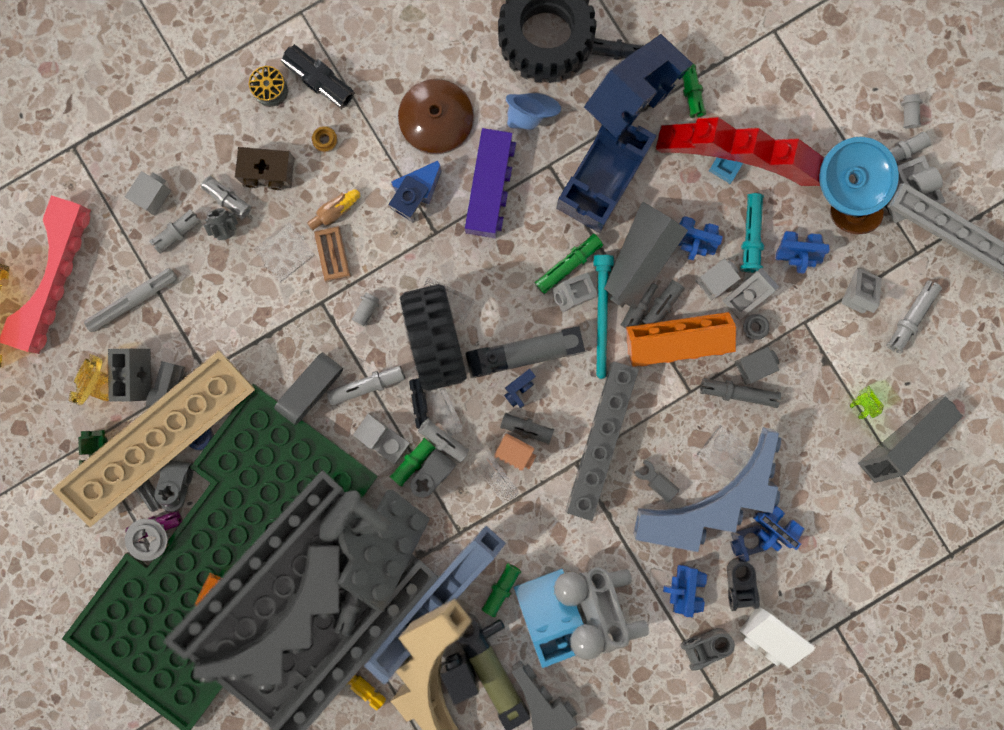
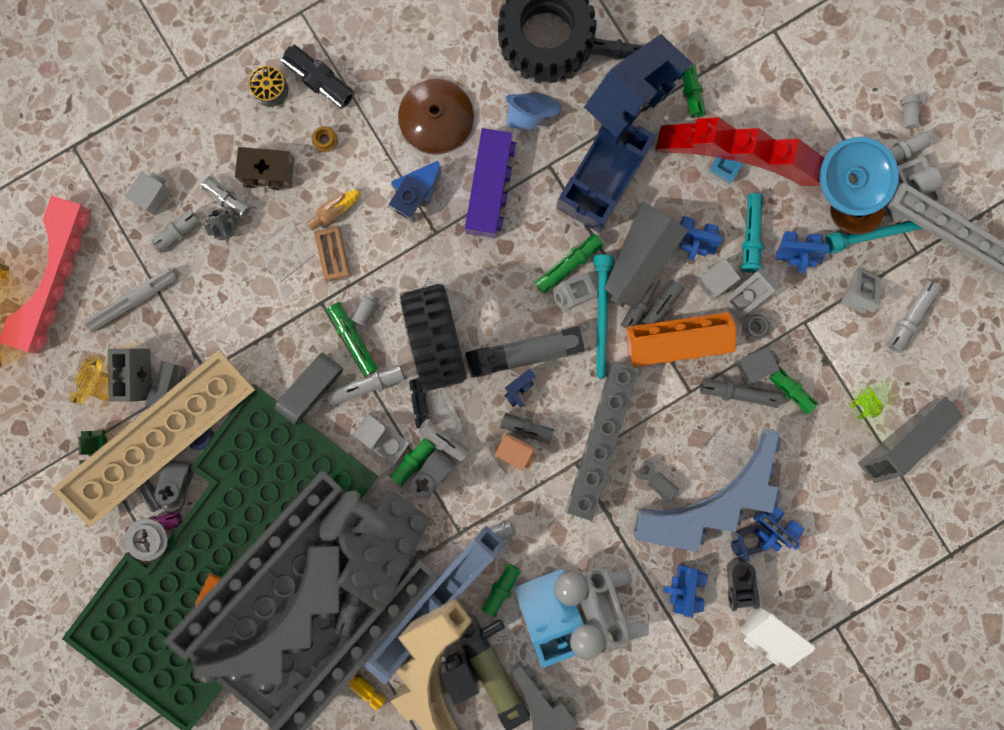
(336, 313): none -> green pin
(504, 530): none -> light grey pin
(705, 648): dark grey piece -> none
(793, 390): none -> green pin
(838, 241): none -> teal piece

